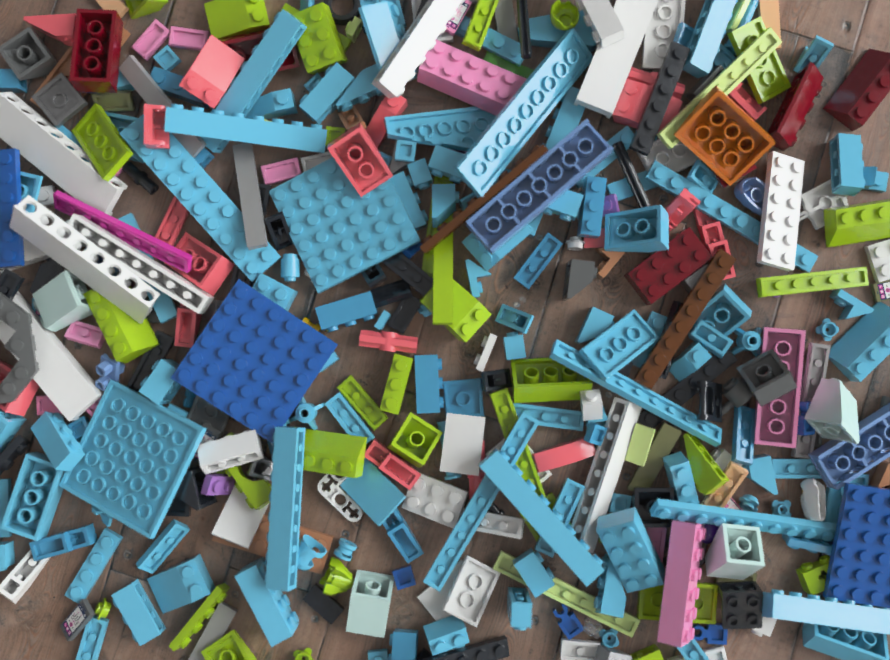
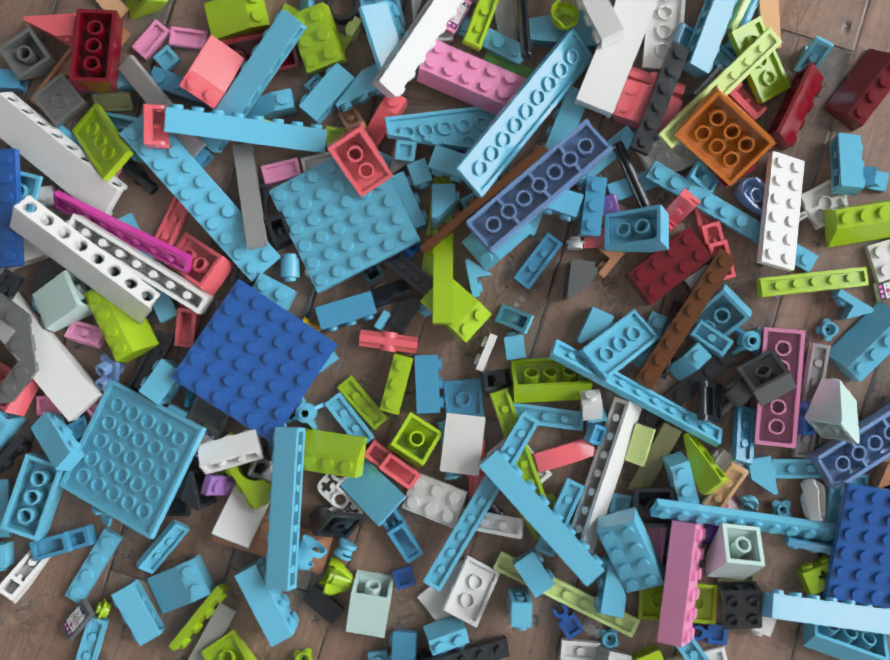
(334, 521): none -> black slope

